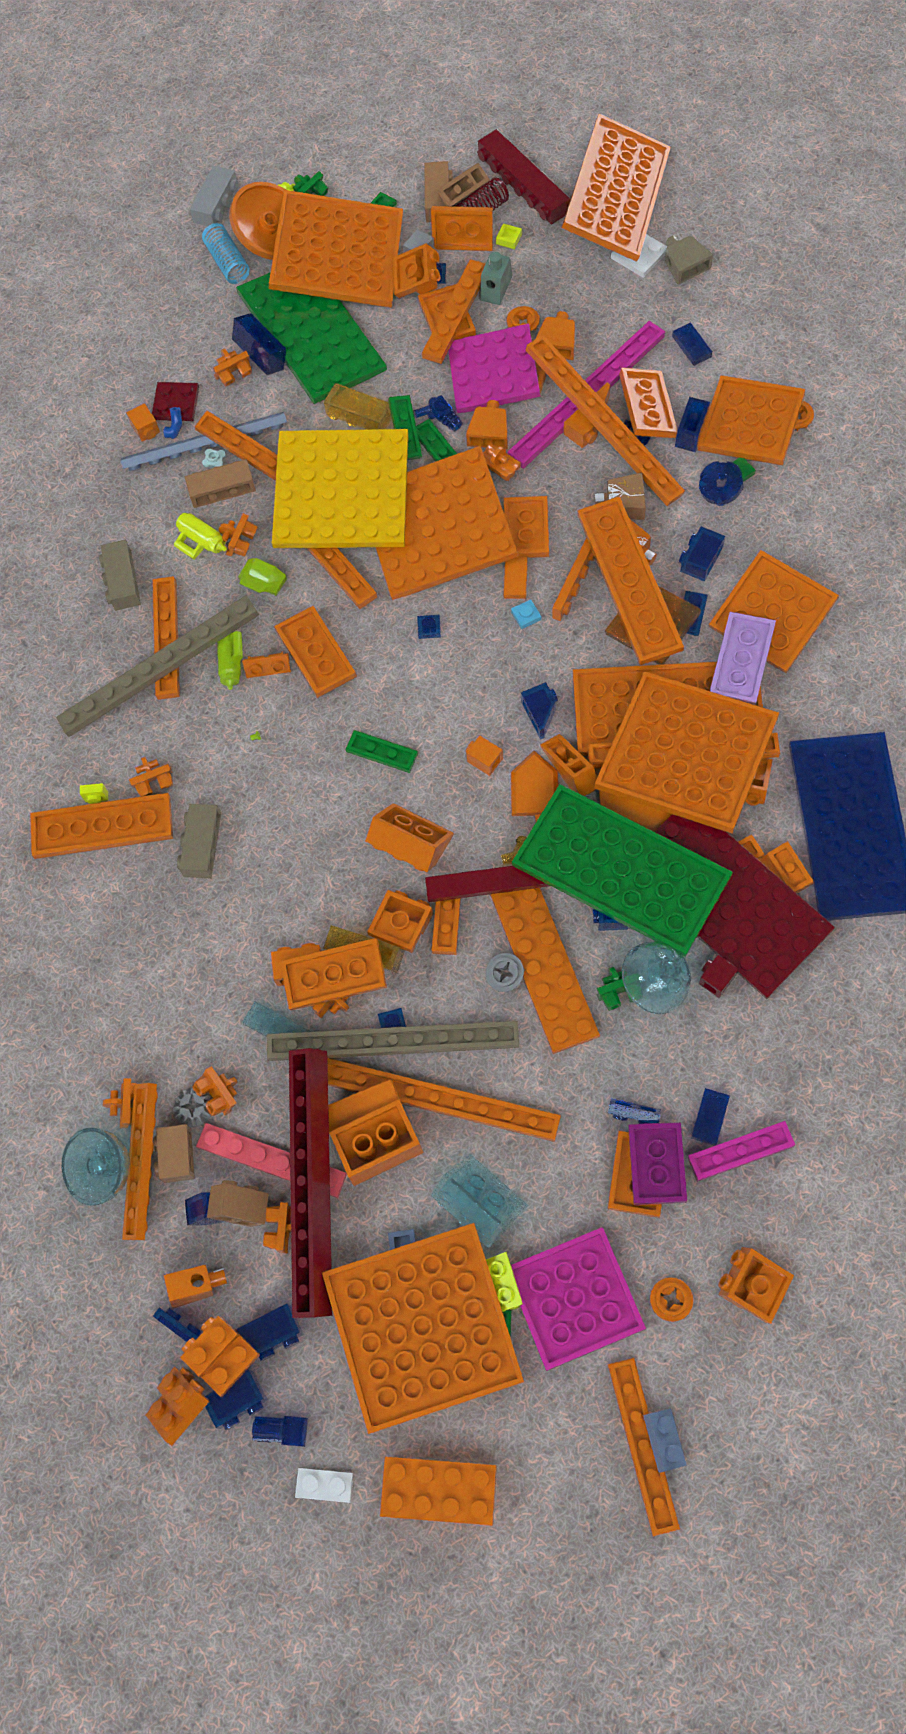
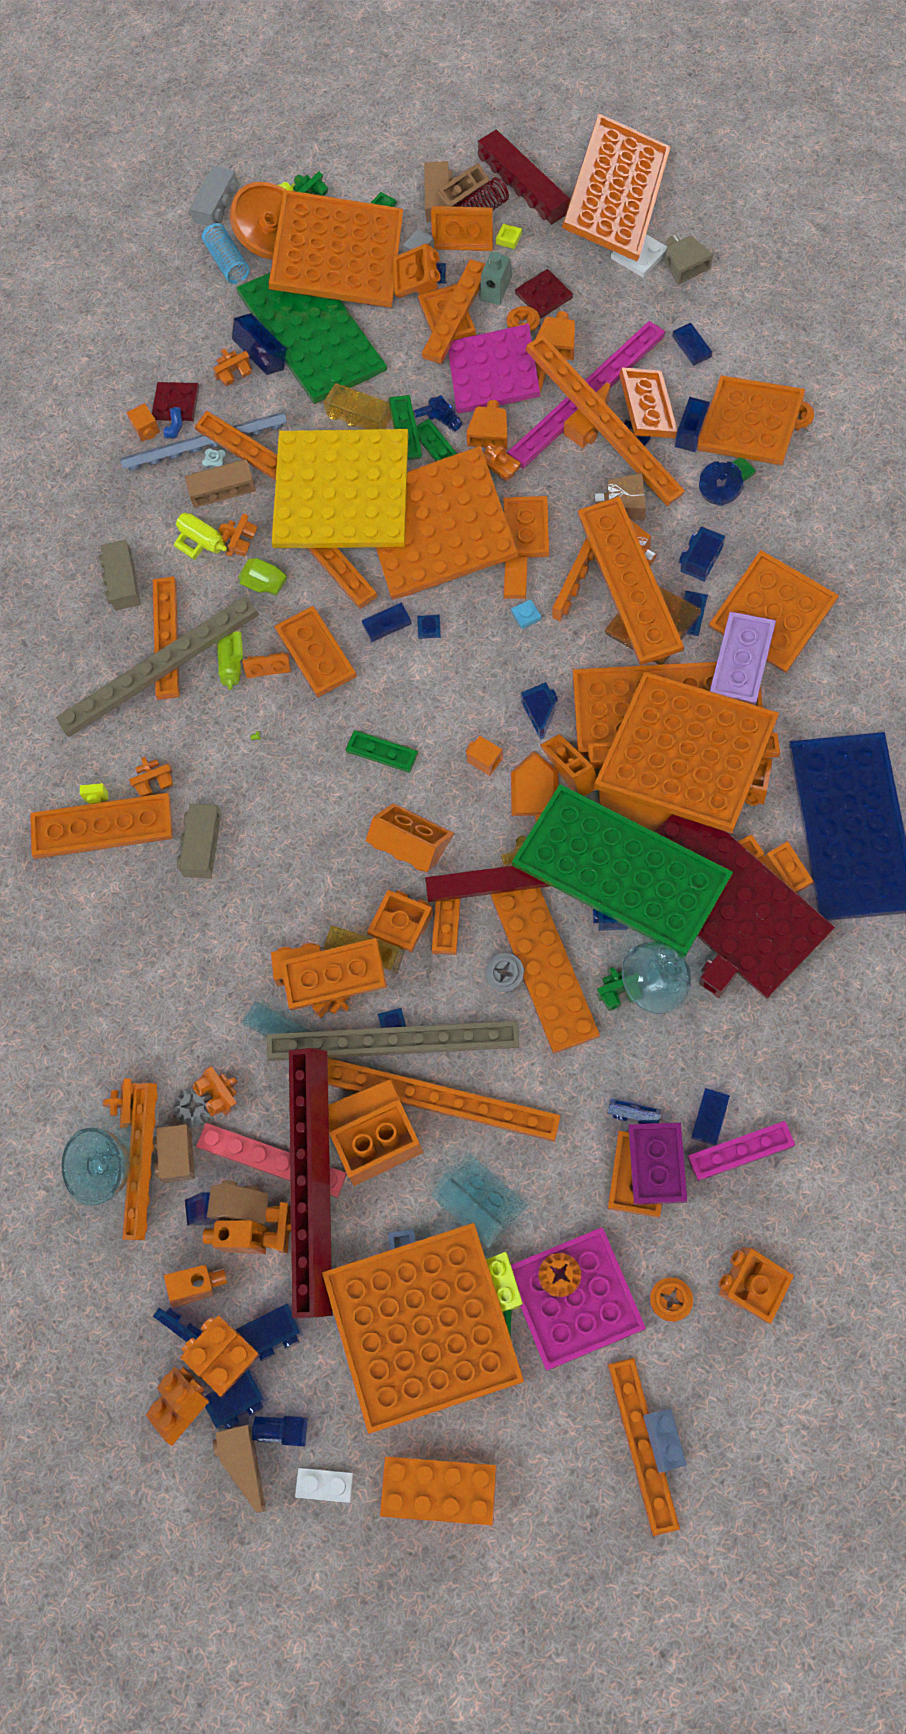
(236, 1236): none -> orange torso
(240, 1460): none -> medium nougat slope
(386, 622): none -> clear blue plate
(544, 293): none -> dark red plate
(546, 1275): none -> orange gear

